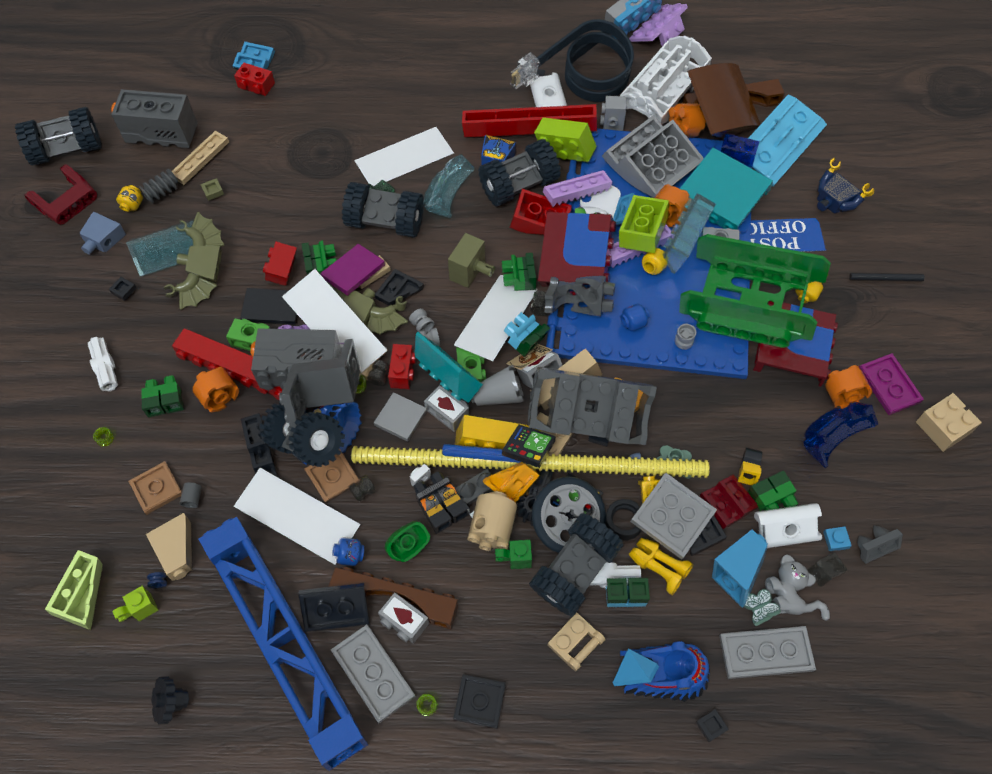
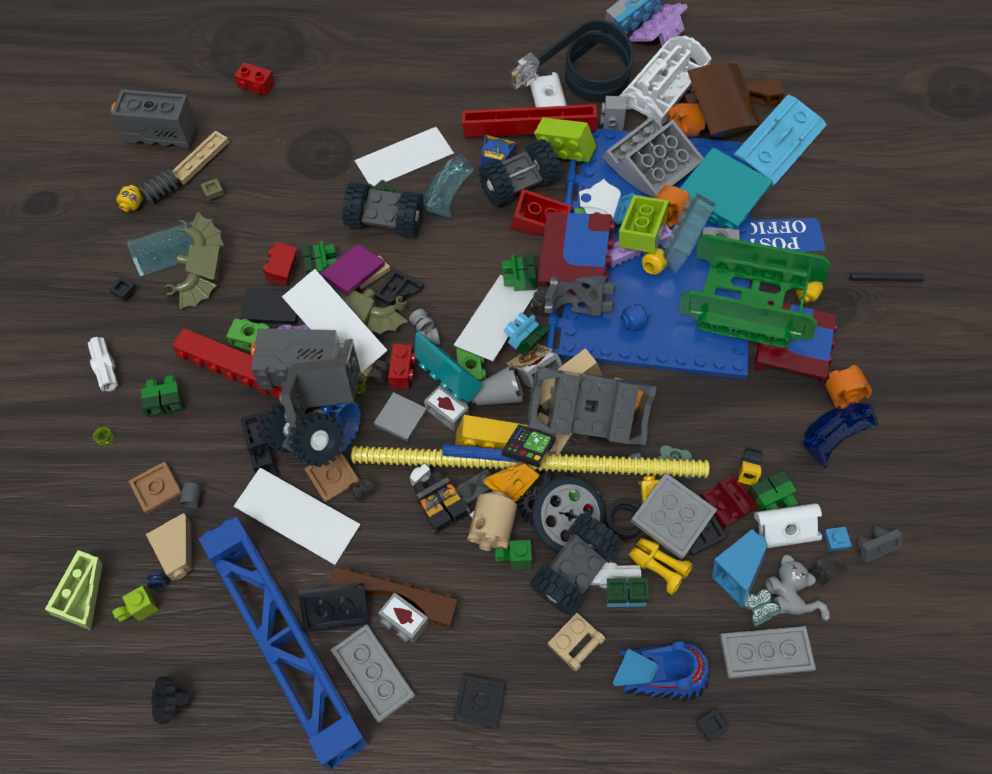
(58, 136): black plate -> none
(67, 204): dark red connector -> none
(100, 233): sand blue torso -> none
(215, 389): orange brick -> none
(255, 55): dark azure slope -> none
(348, 551): blue head -> none
(407, 541): green piece -> none
(420, 703): clear neon green bush -> none
(468, 261): olive brick -> none
(577, 187): lavender gear -> none
(685, 336): light grey wheel -> none
(740, 149): clear blue bracket -> none
(838, 193): dark blue torso -> none
(891, 384): magenta tile -> none
(948, 422): tan piece -> none

